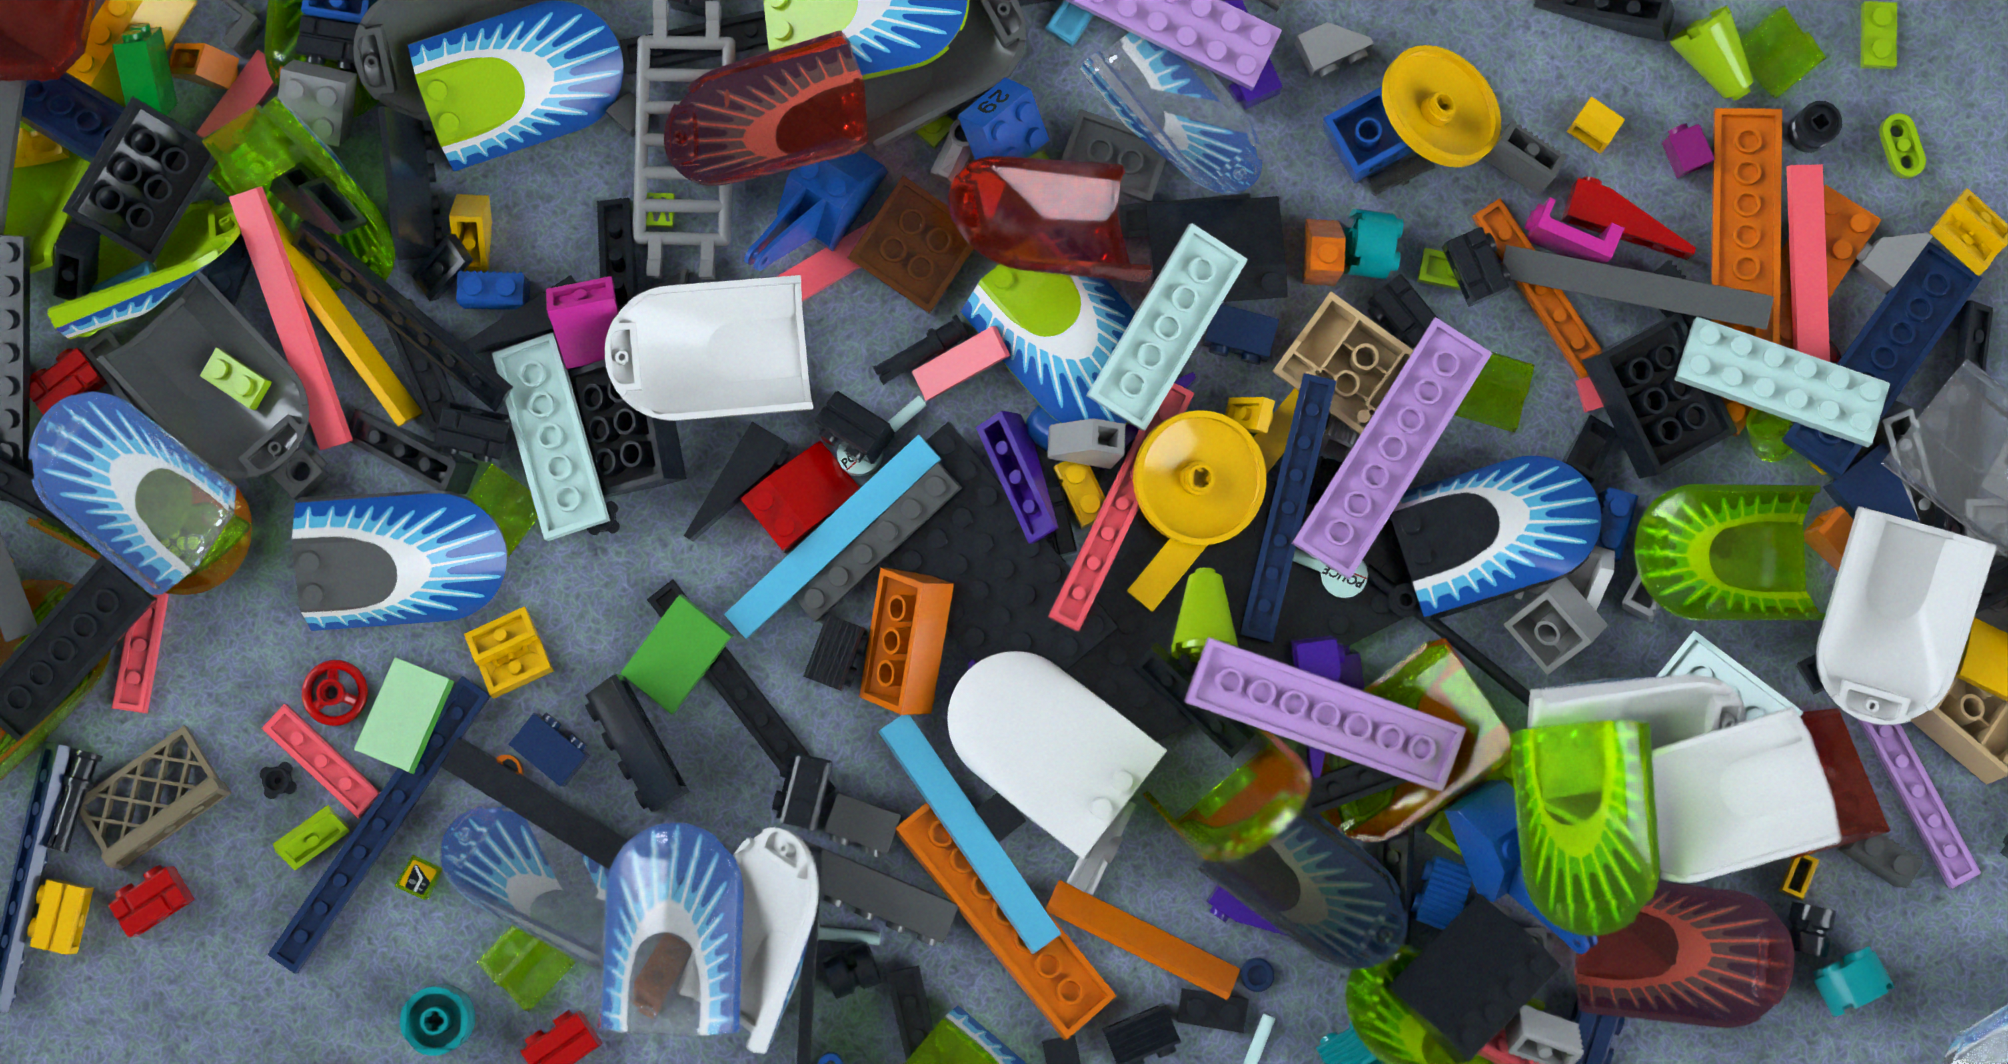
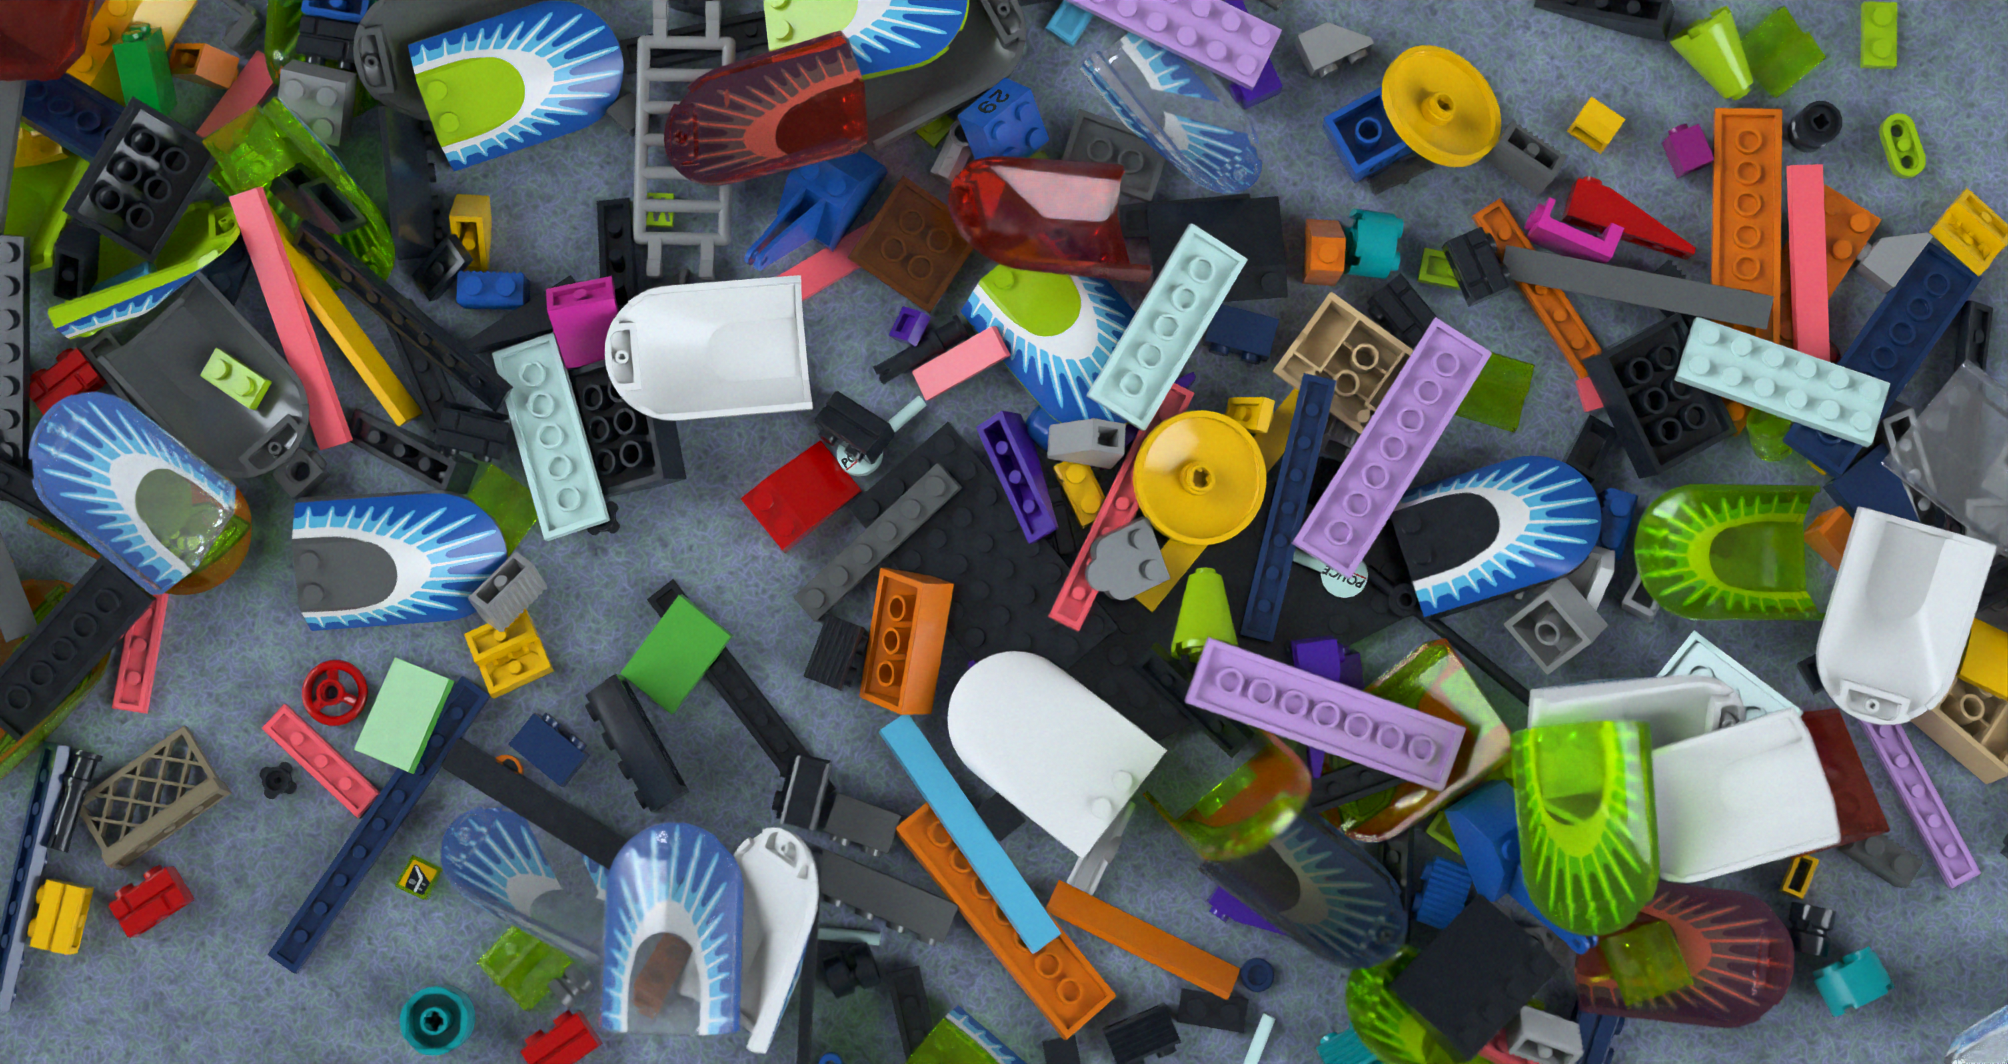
(311, 837): lime plate -> none
(508, 592): none -> light grey brick
(570, 985): none -> dark grey wheel
(750, 464): black slope -> none
(832, 537): medium azure tile -> none
(909, 326): none -> dark purple plate
(1126, 561): none -> plate
(1646, 963): none -> clear neon green slope

